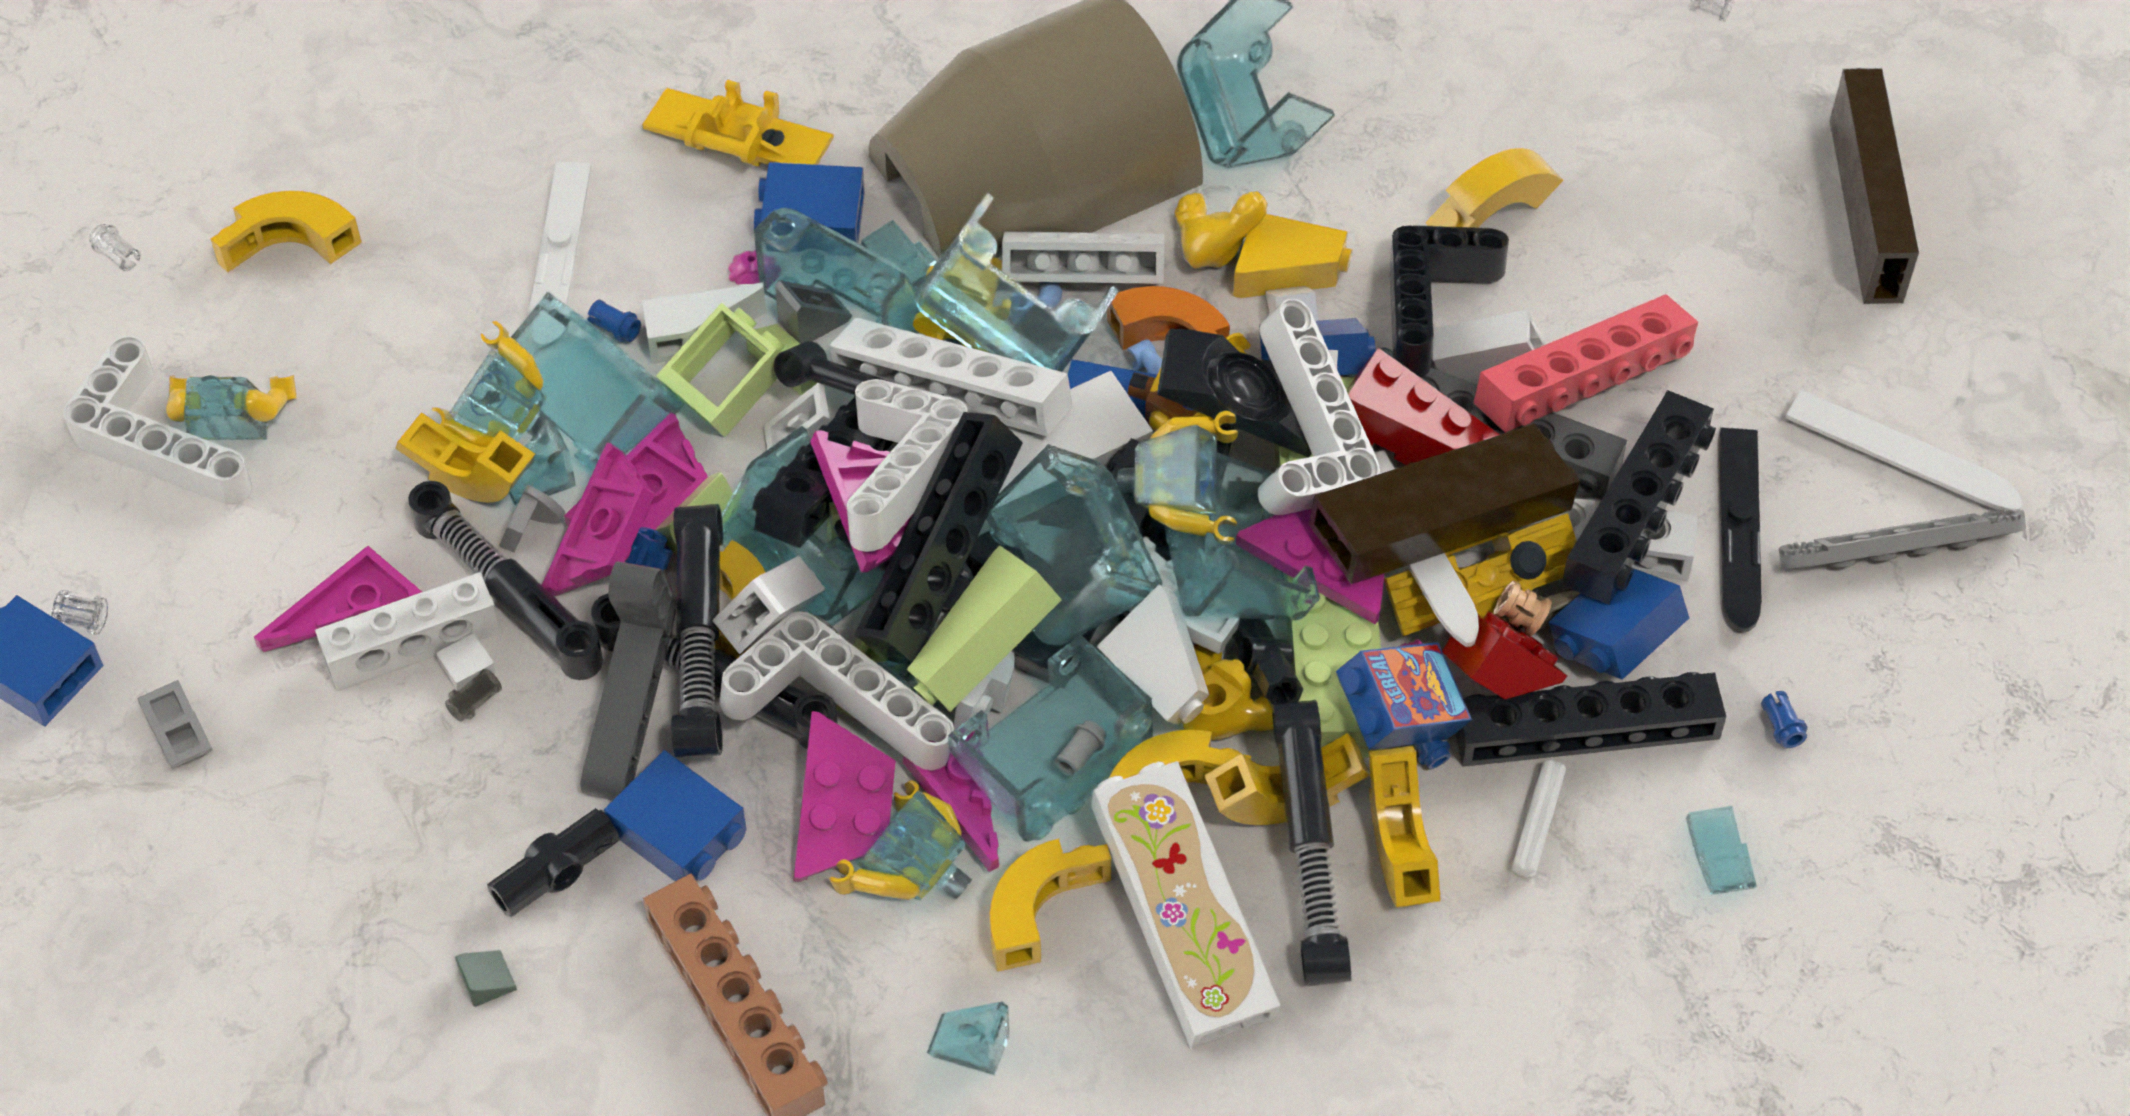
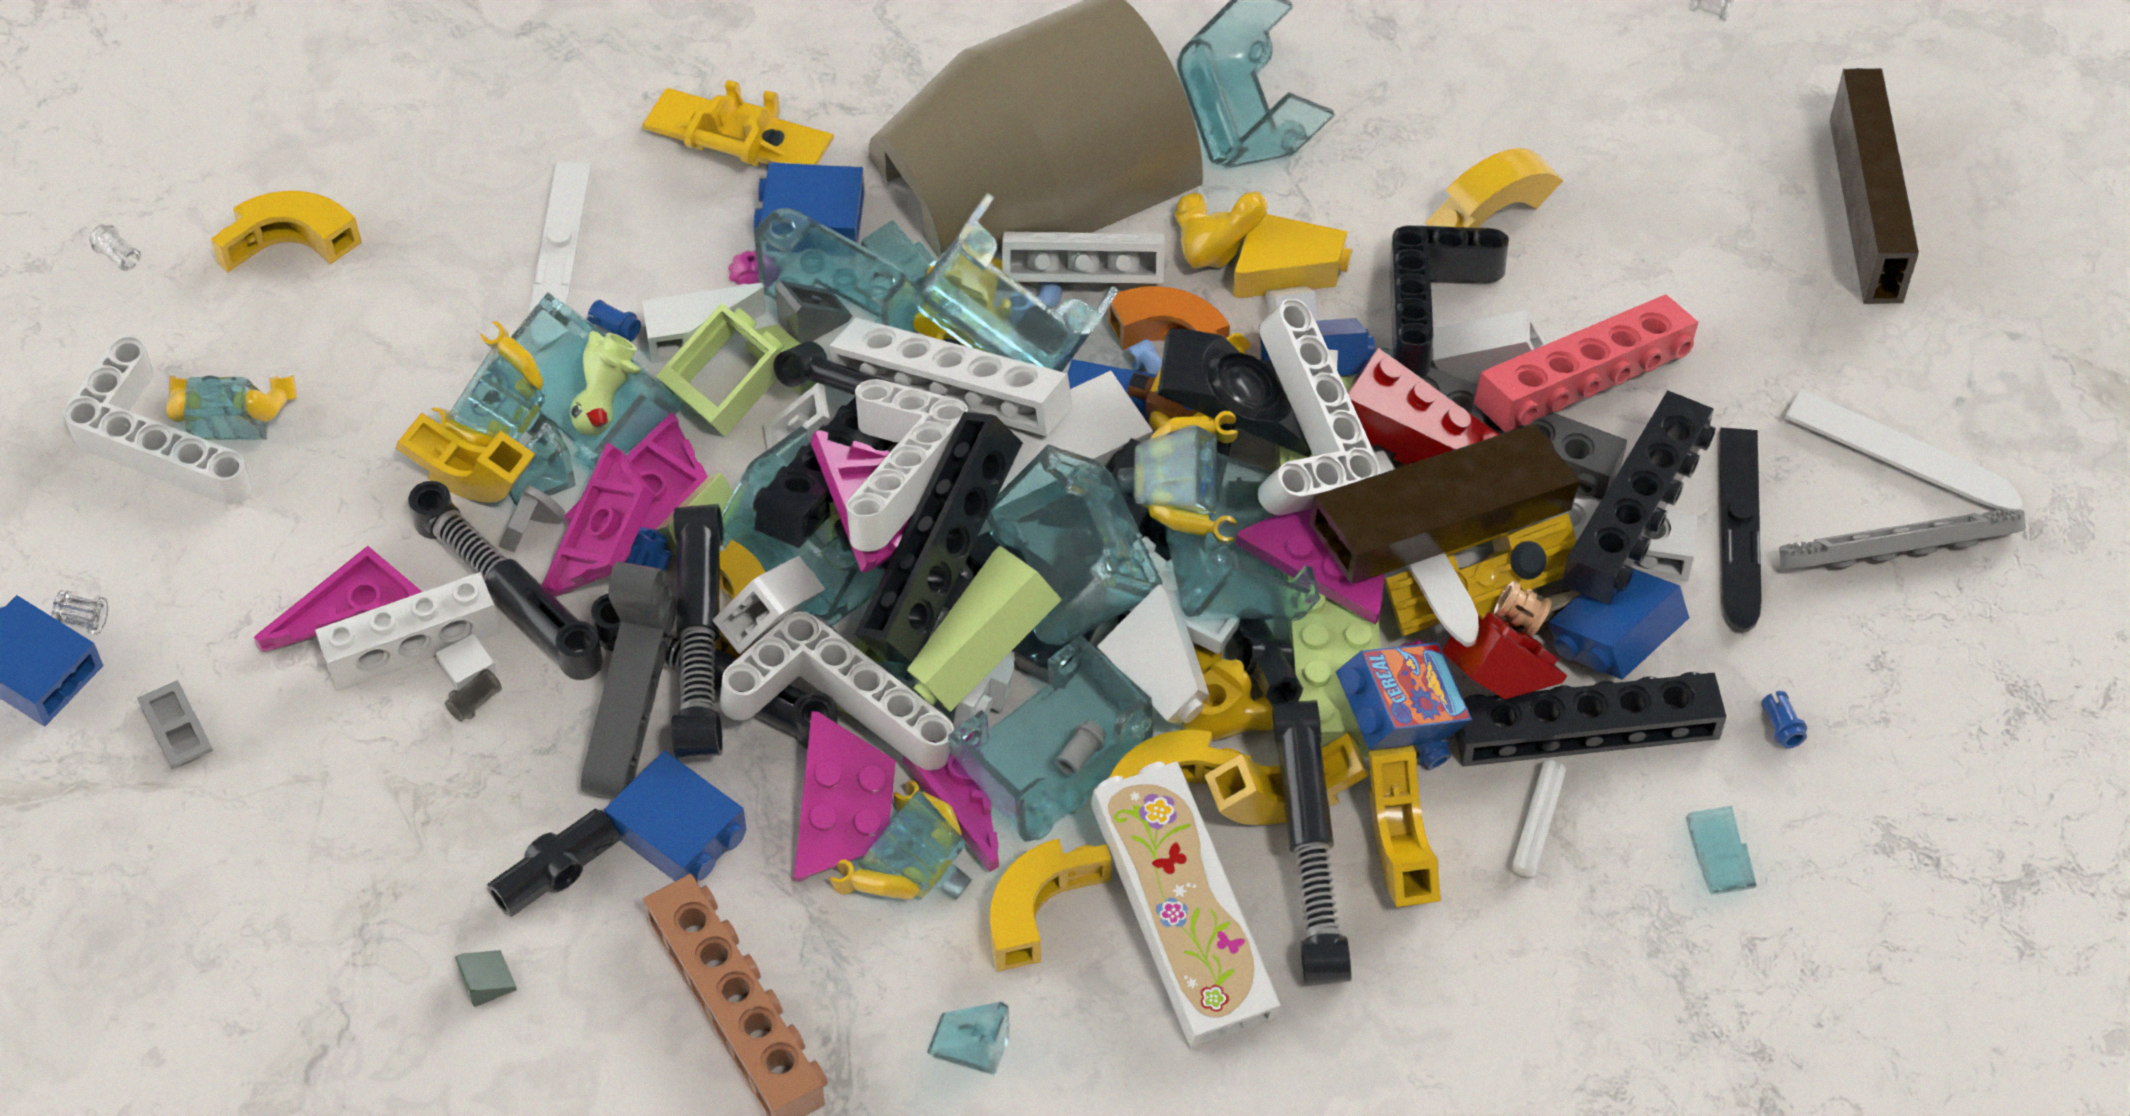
(606, 369): none -> yellowish green animal

